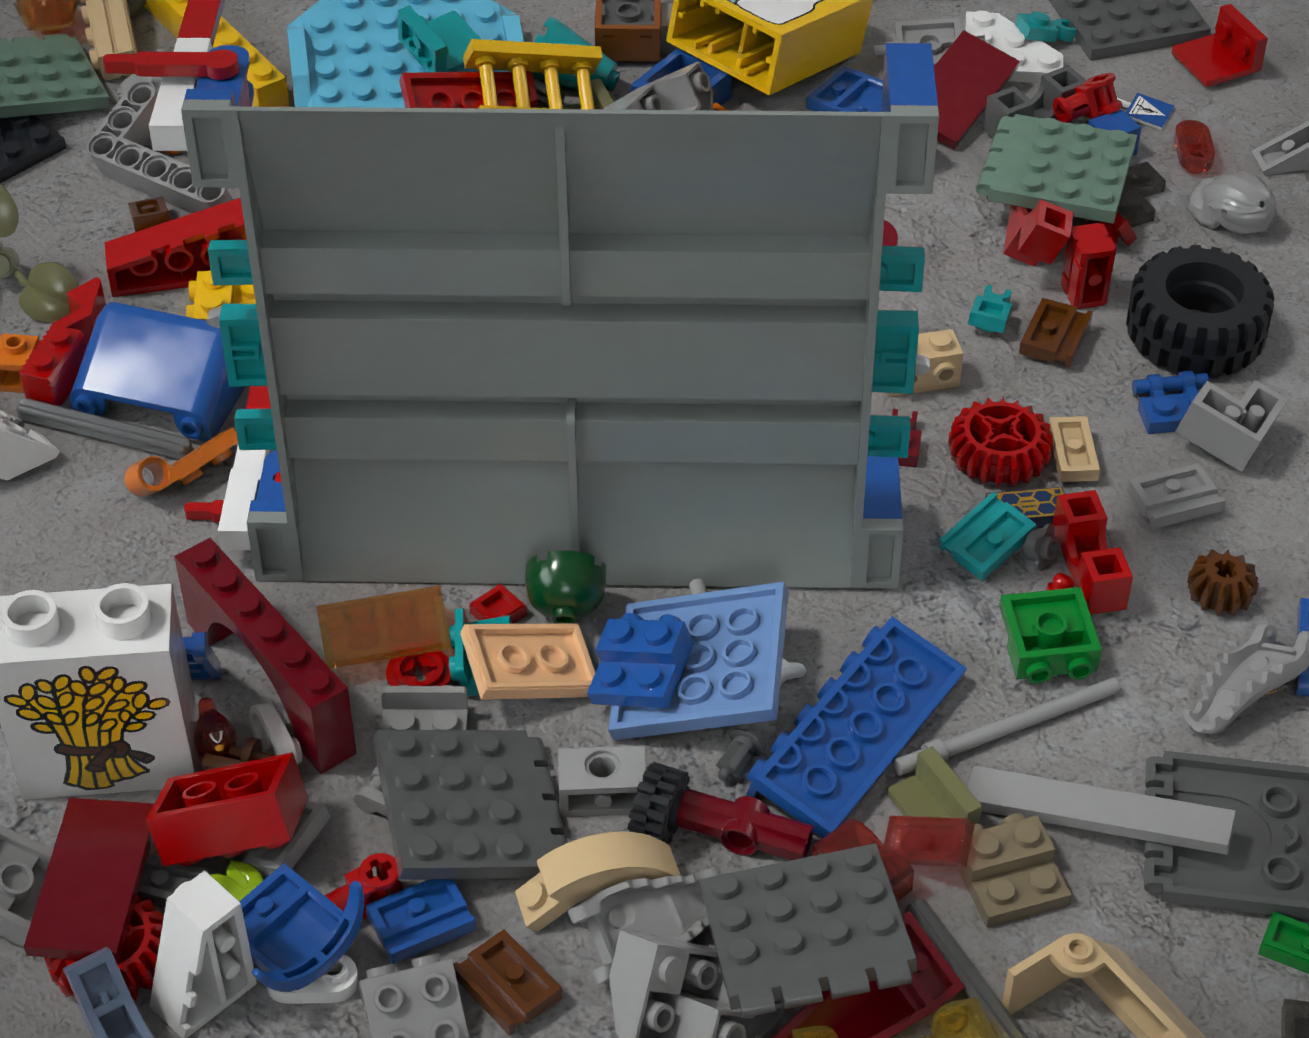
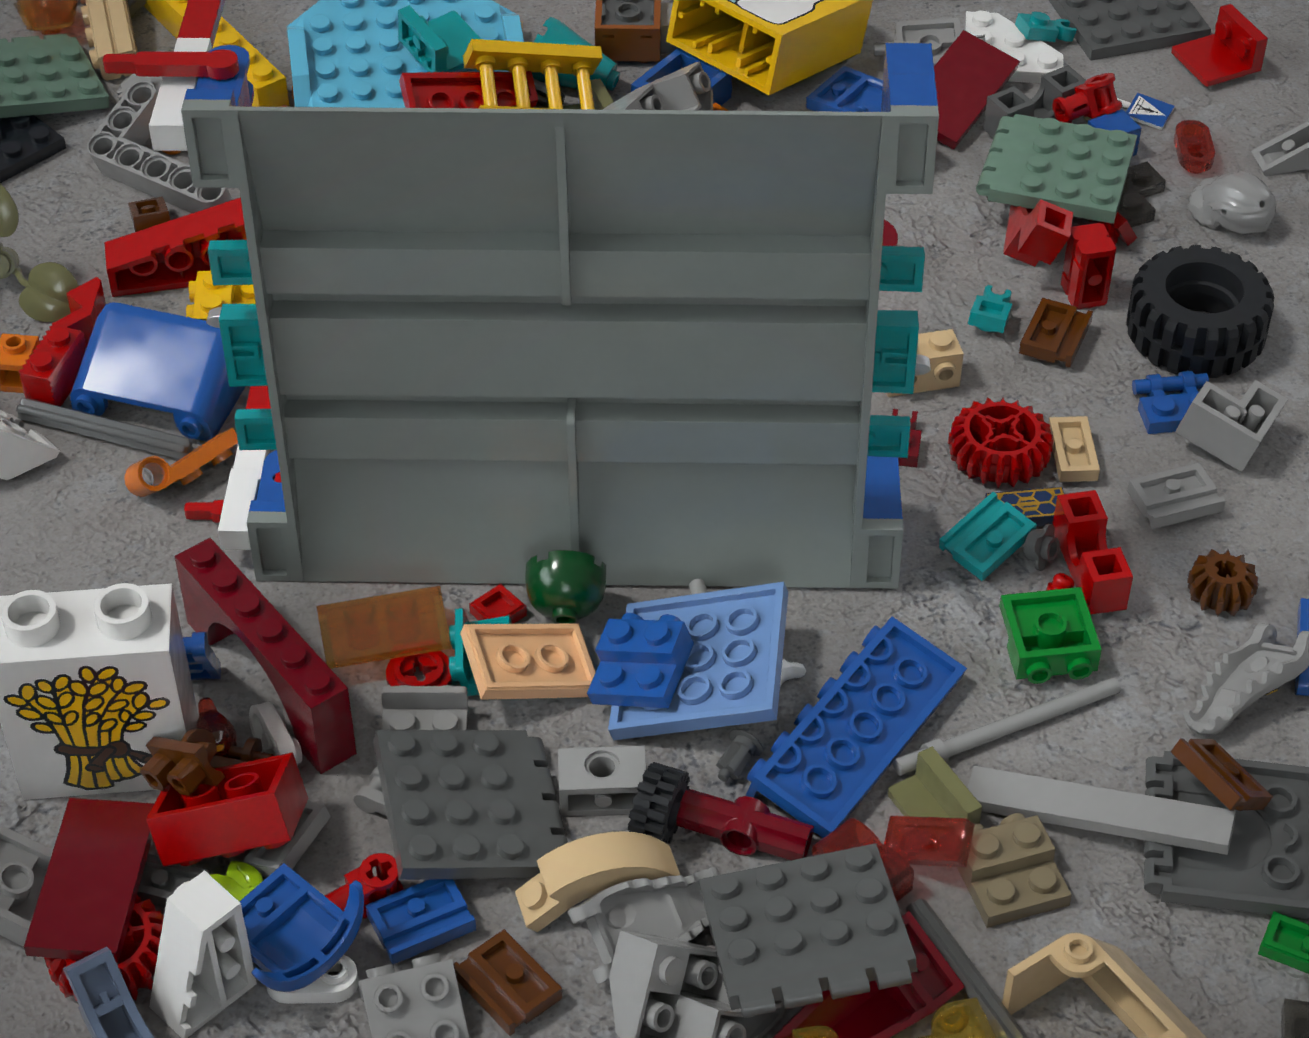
(182, 762): none -> reddish brown hips
(1221, 774): none -> reddish brown plate

